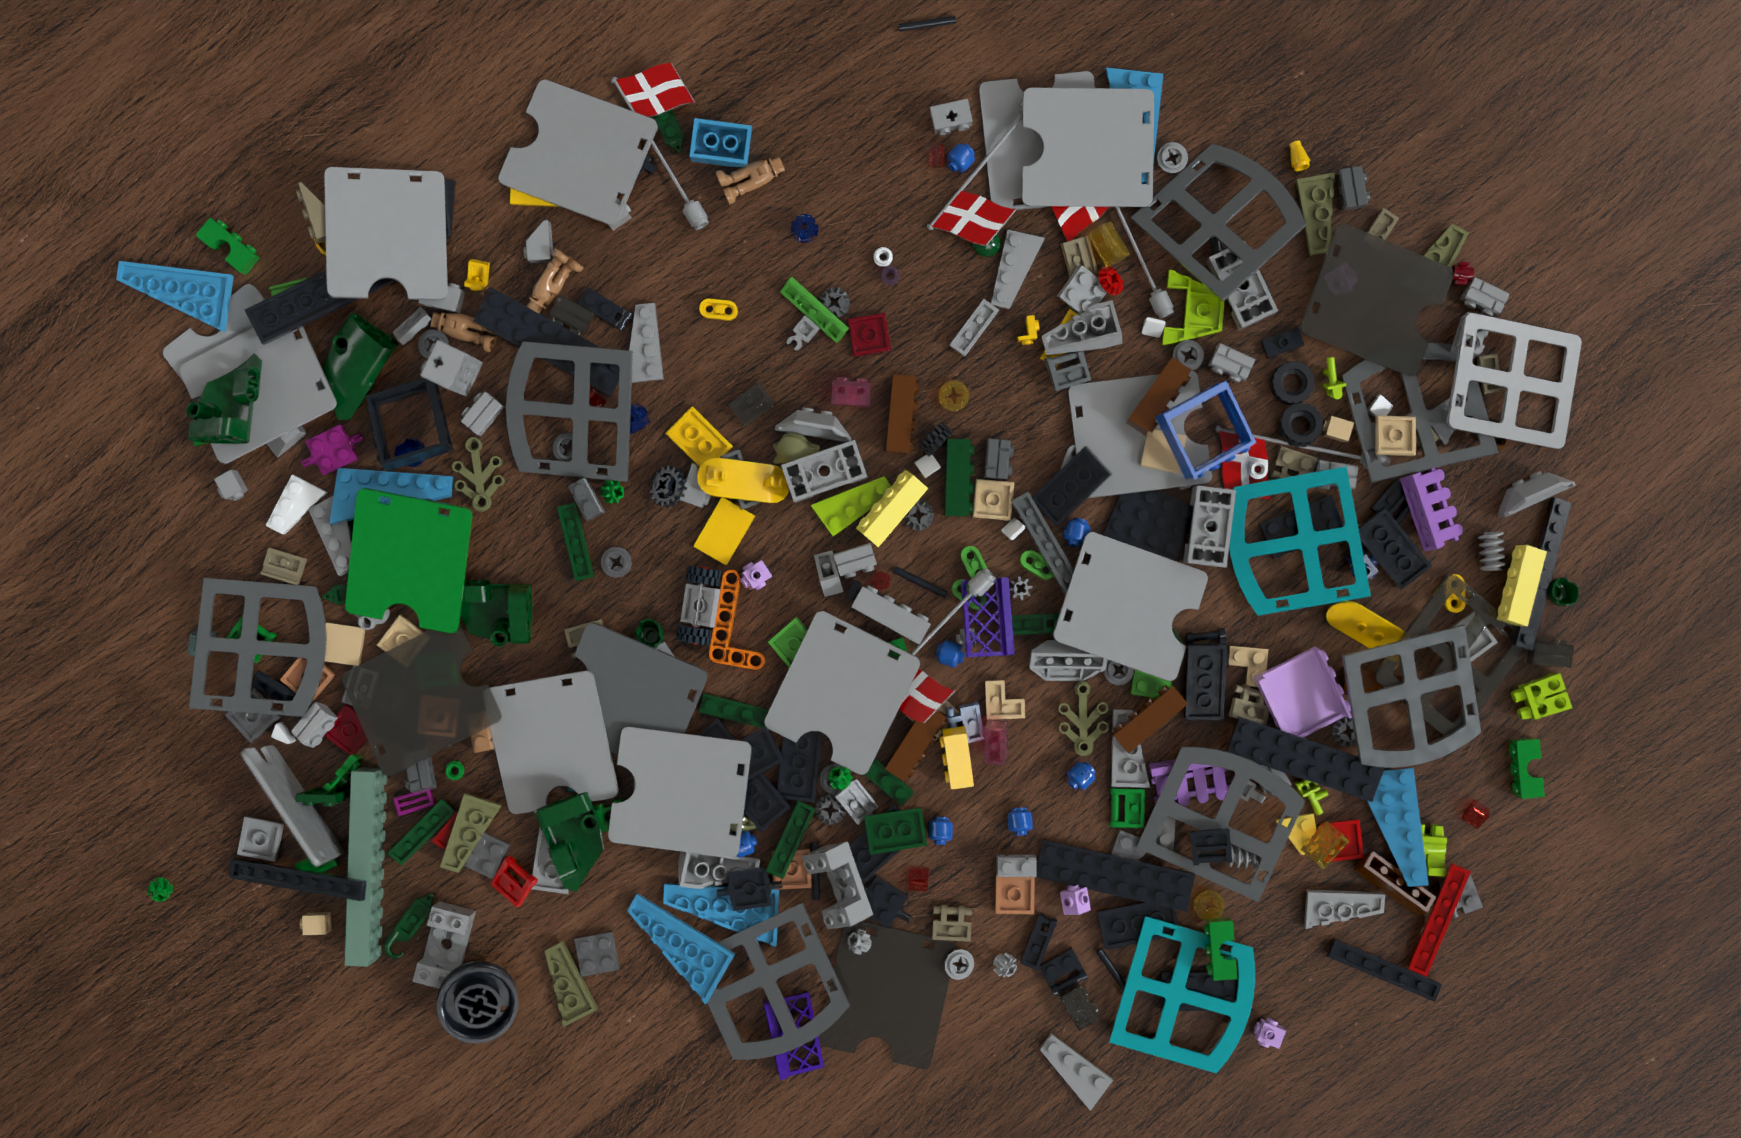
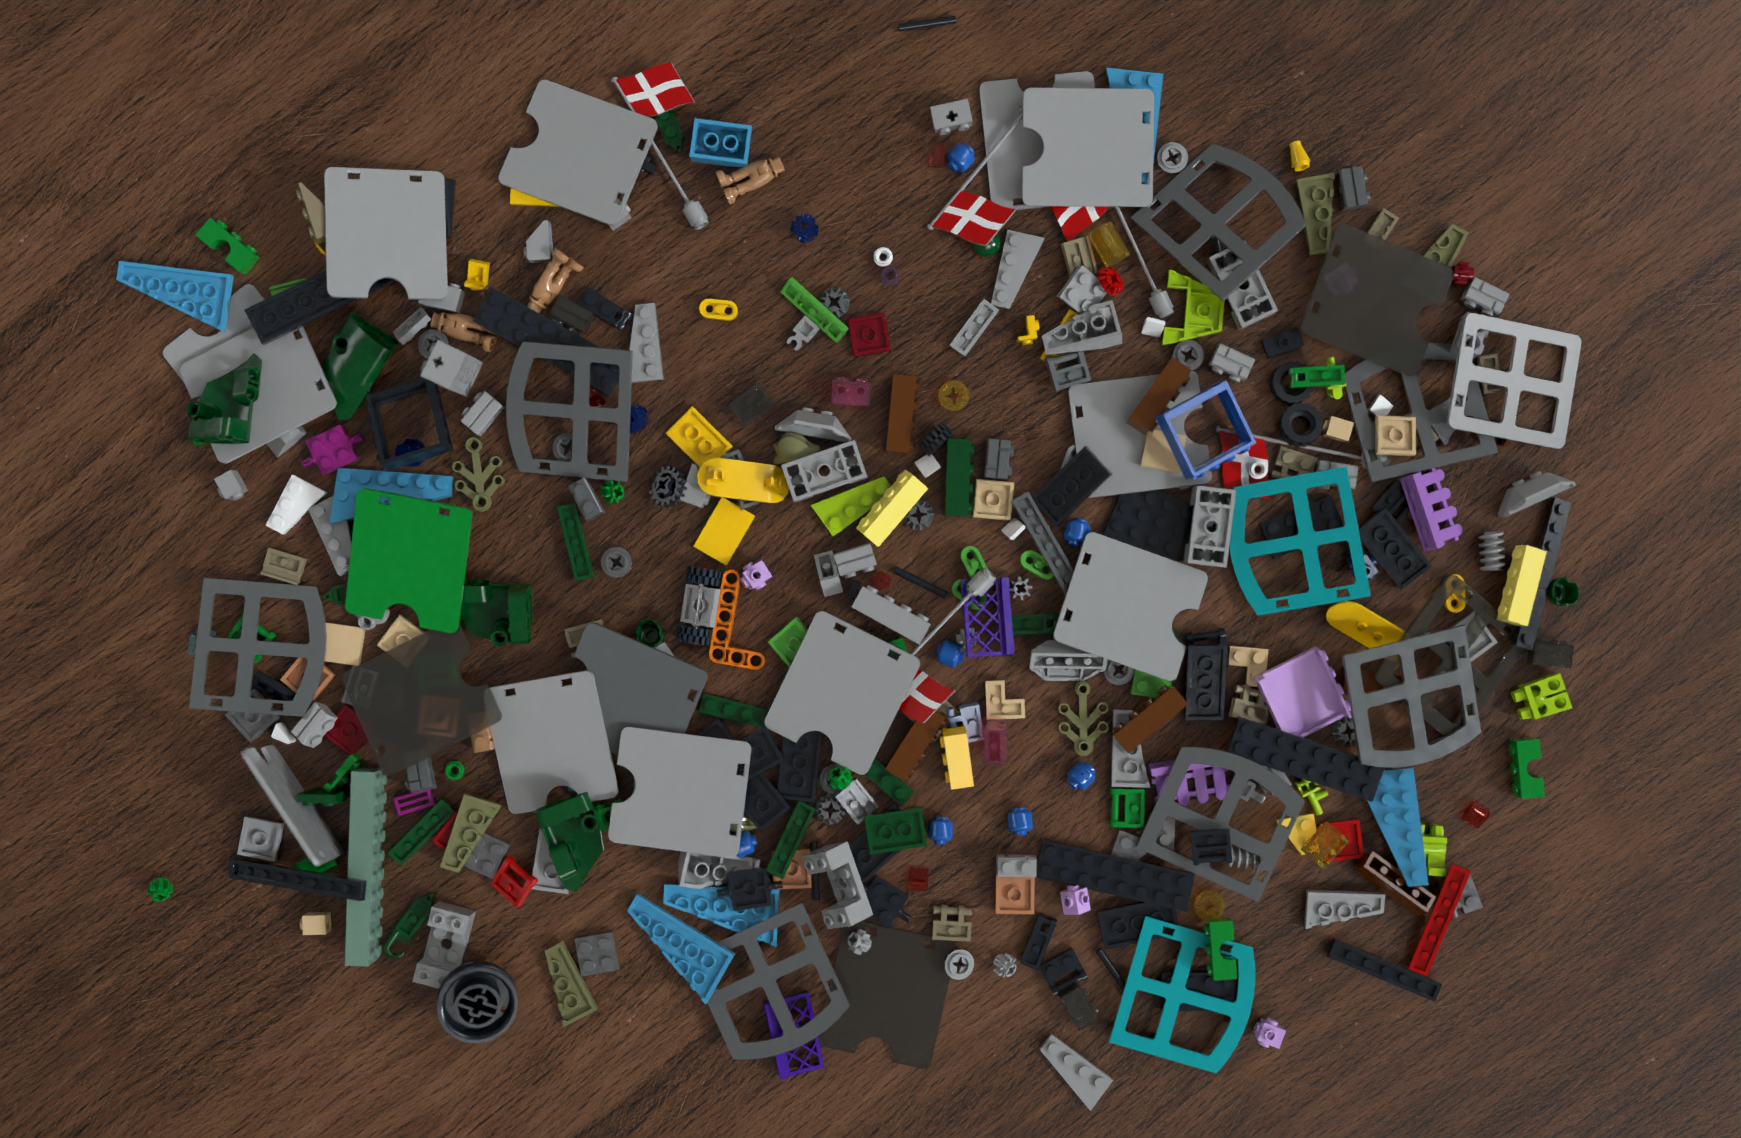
(1317, 376): none -> green plate

